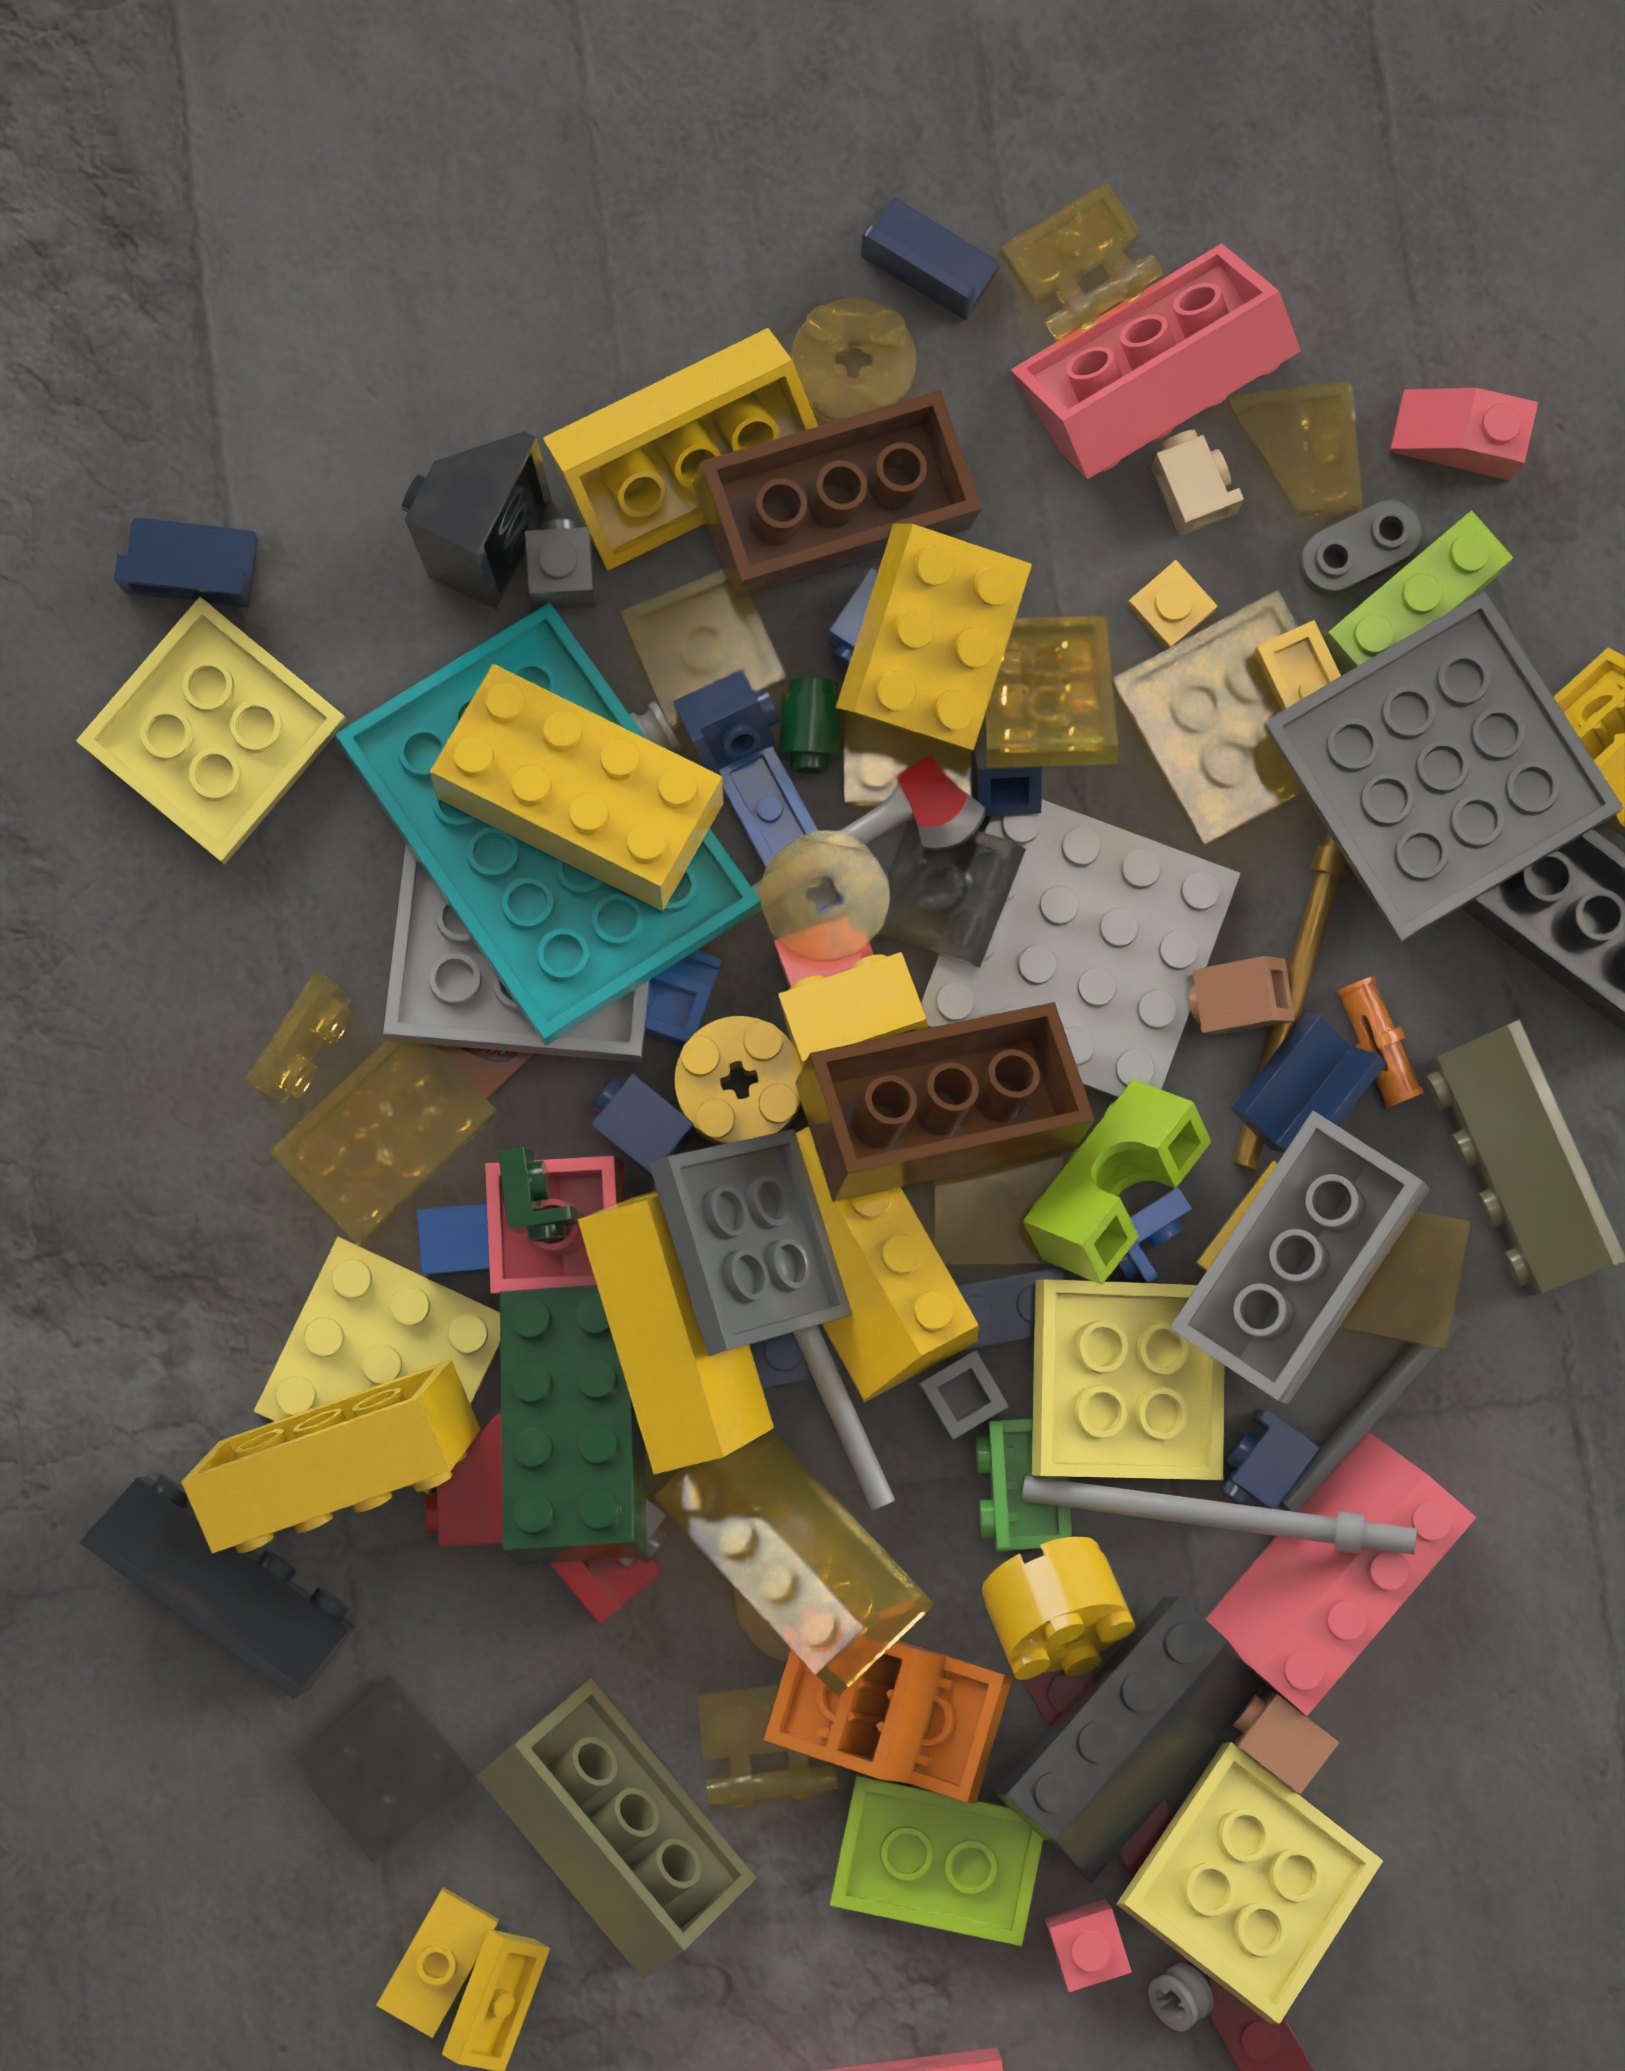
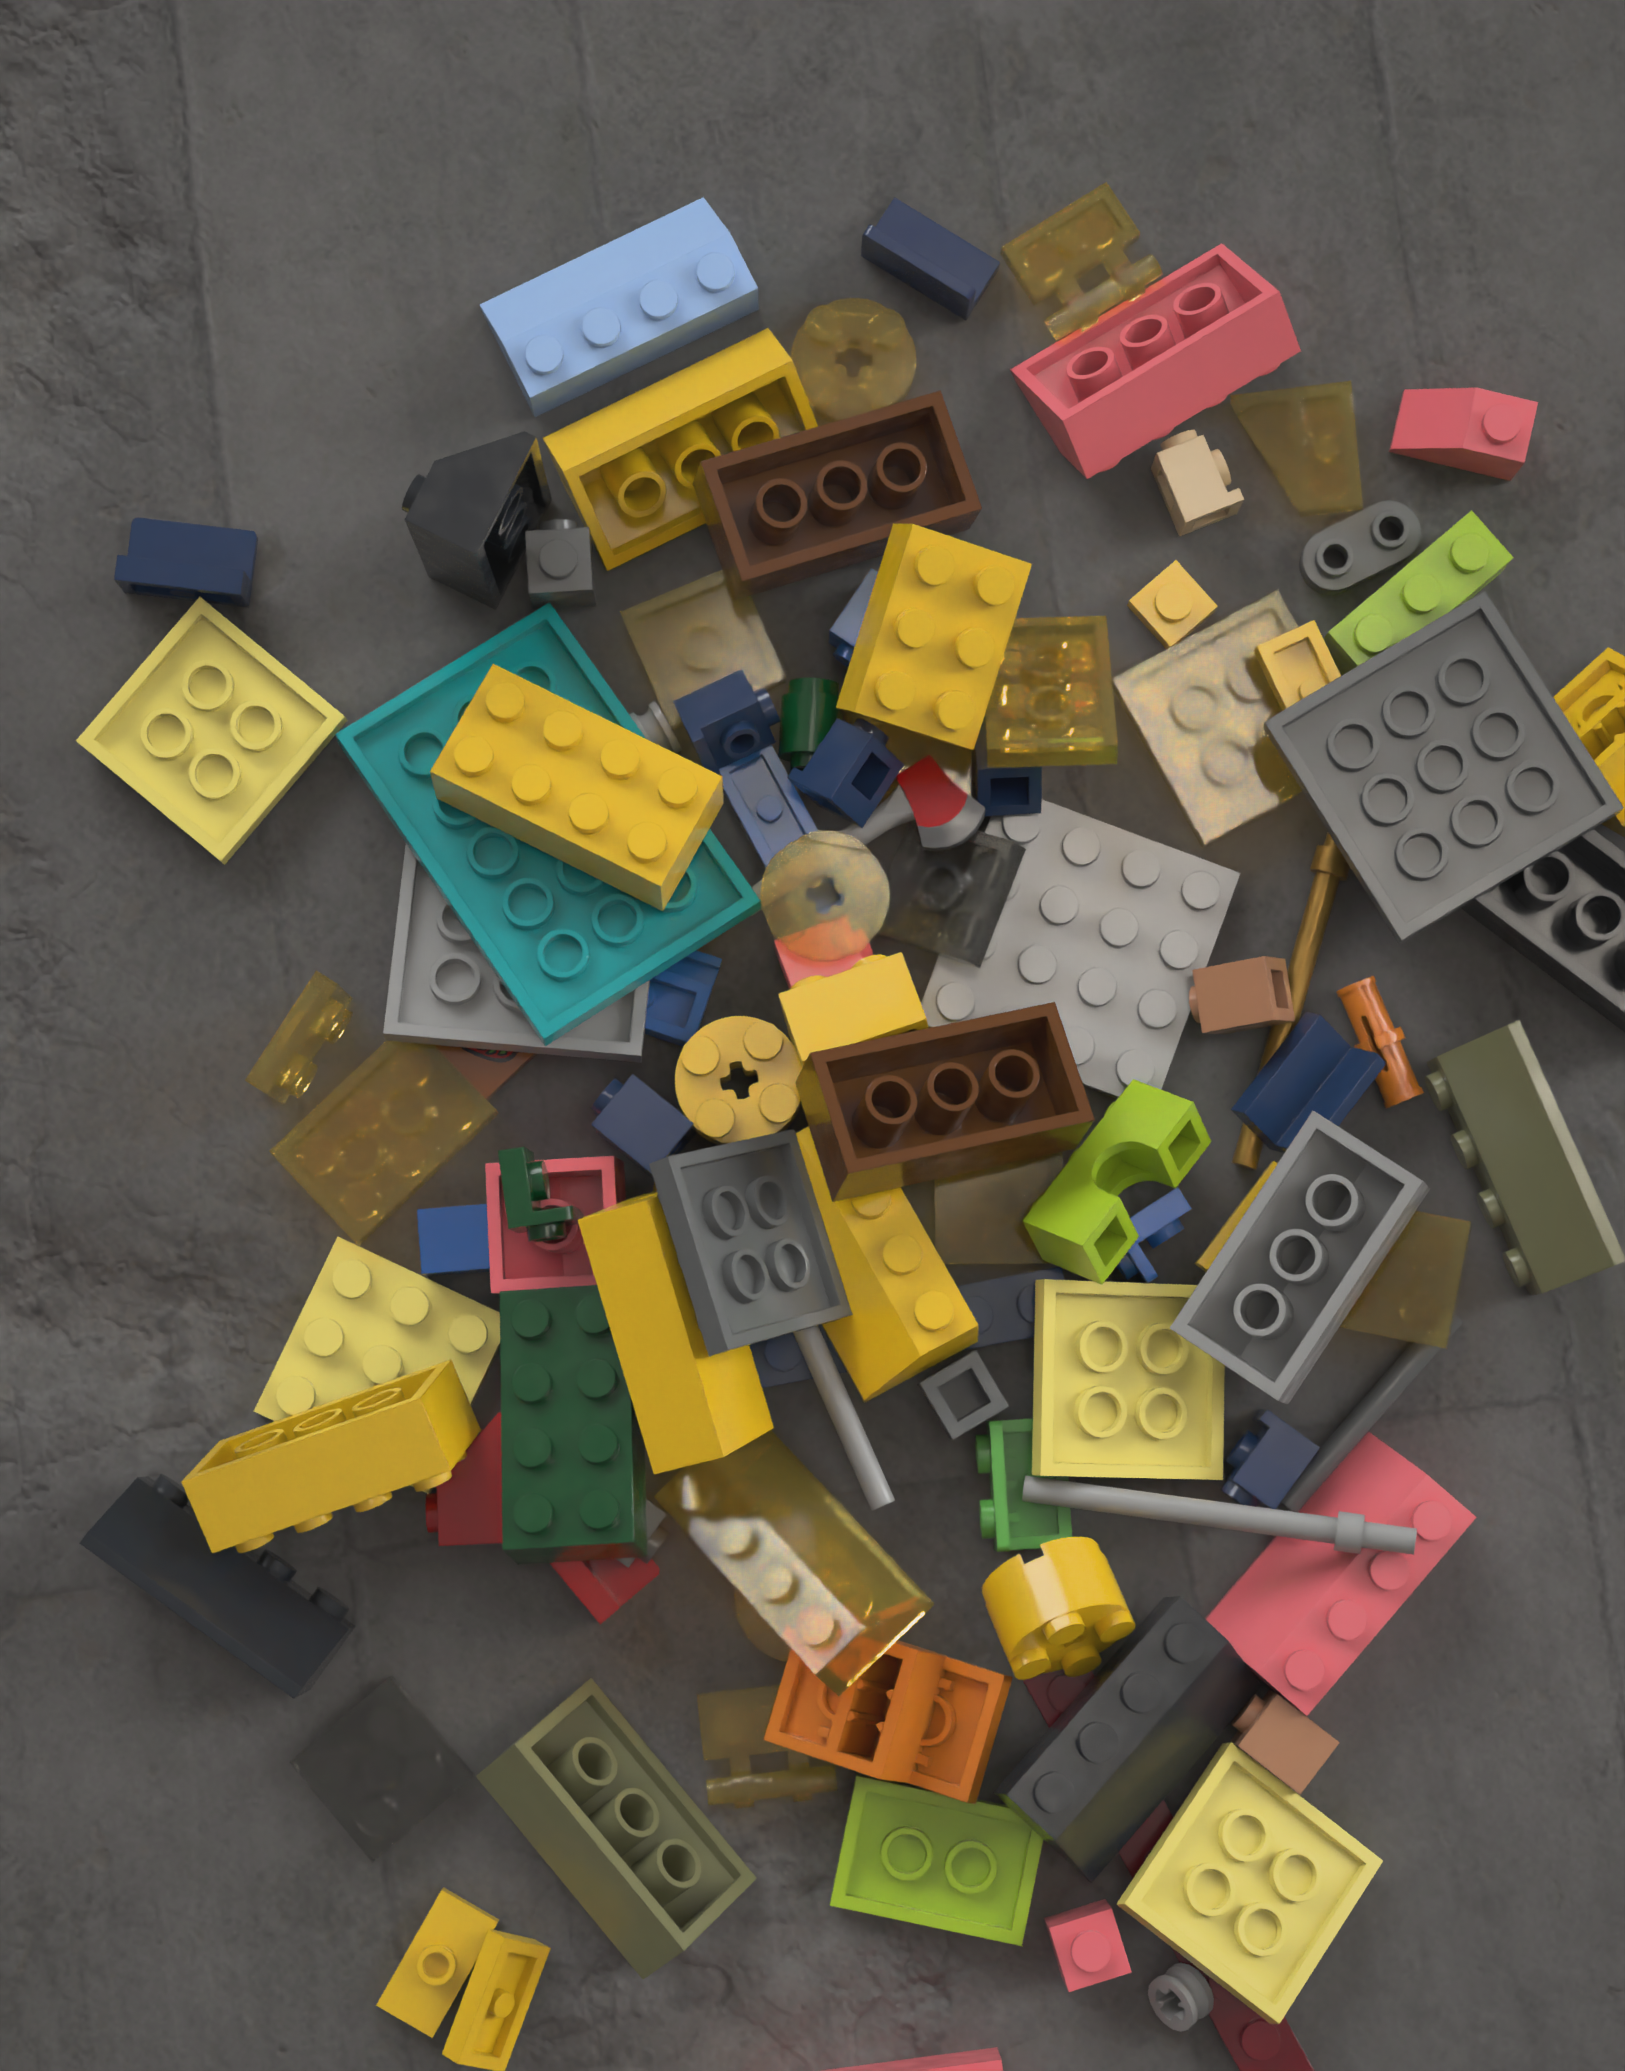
(621, 306): none -> light blue slope
(849, 771): none -> dark blue brick

